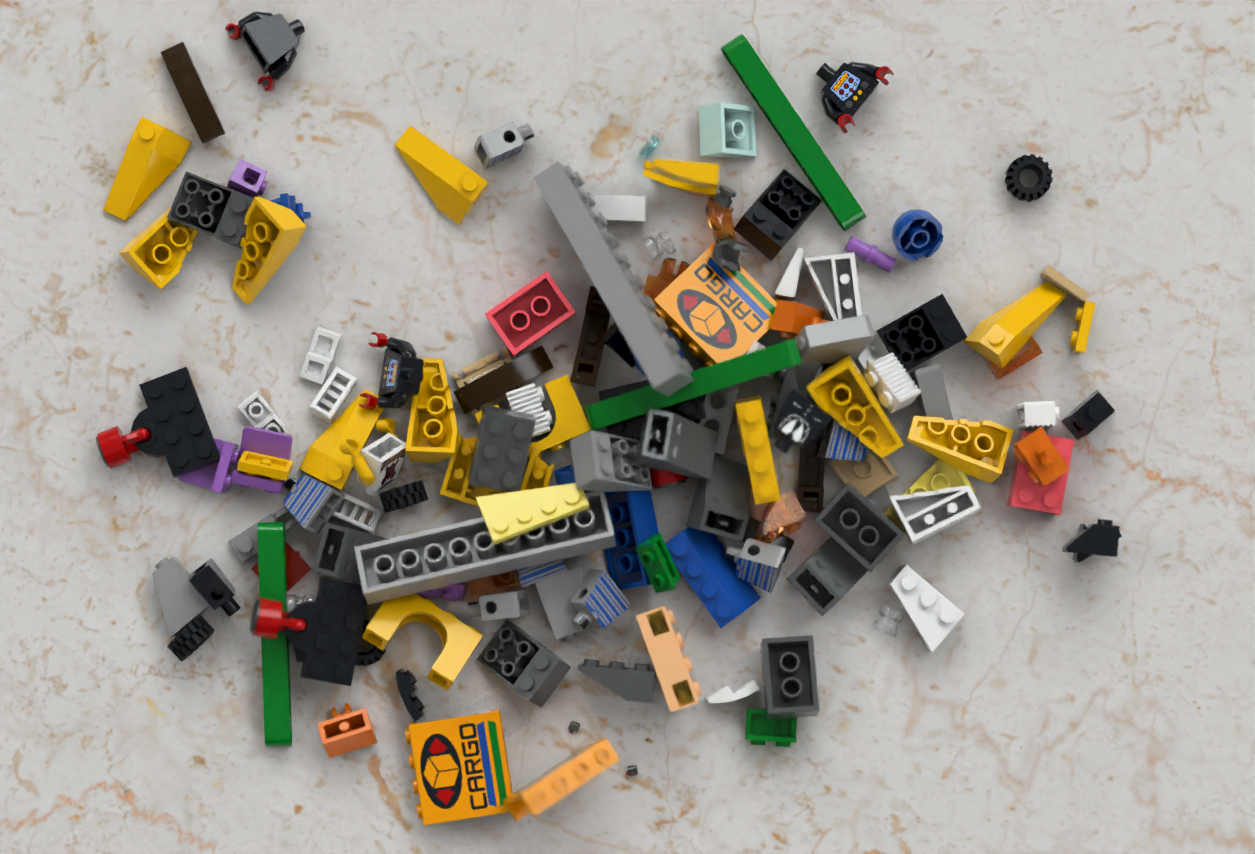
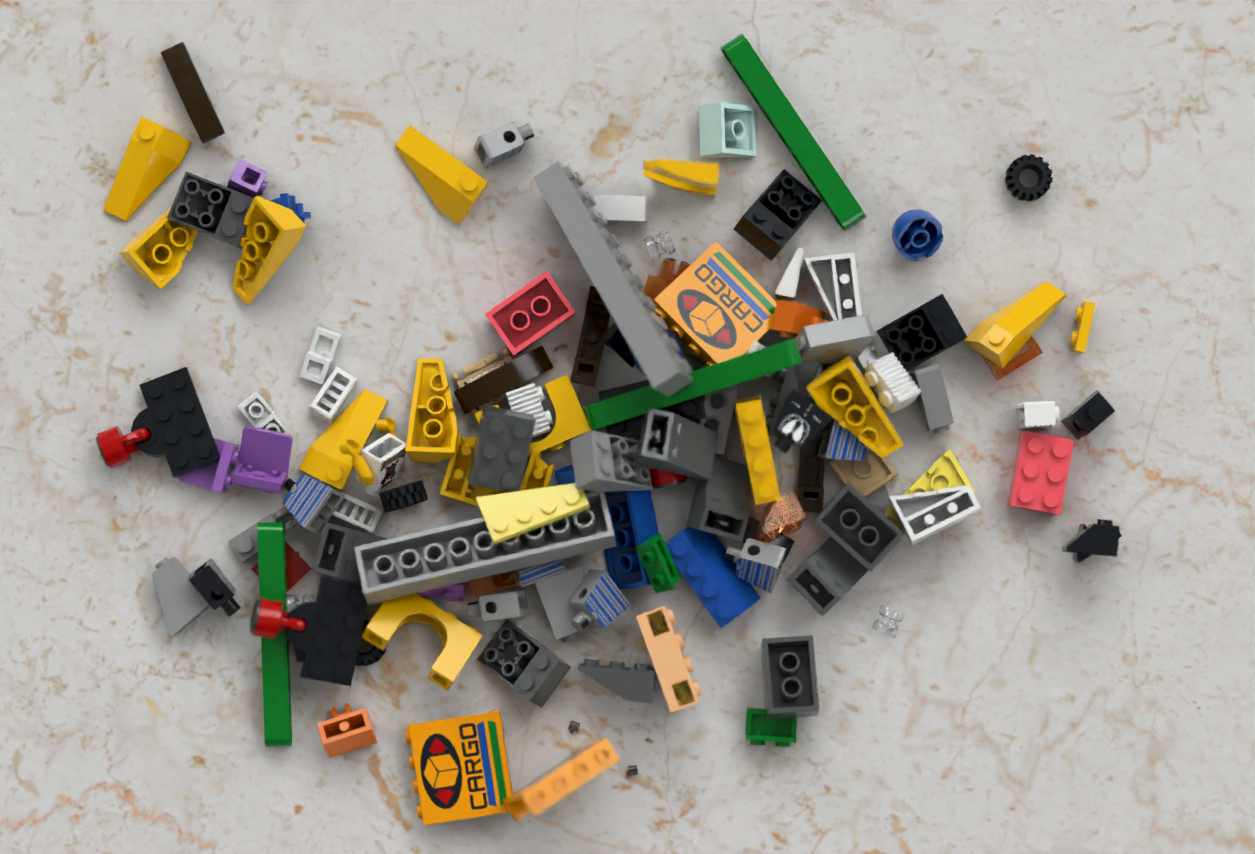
(191, 638): black tyre -> none
(265, 465): yellow plate -> none
(270, 42): torso -> none
(399, 375): black torso -> none
(406, 685): black slope -> none
(649, 146): clear light blue tile -> none
(721, 224): piece -> none
(725, 694): white slope -> none
(849, 89): torso -> none
(870, 254): medium lavender pin -> none
(925, 606): white wedge -> none
(967, 445): yellow wedge -> none
(1040, 457): orange brick -> none
(1064, 284): tan tile -> none

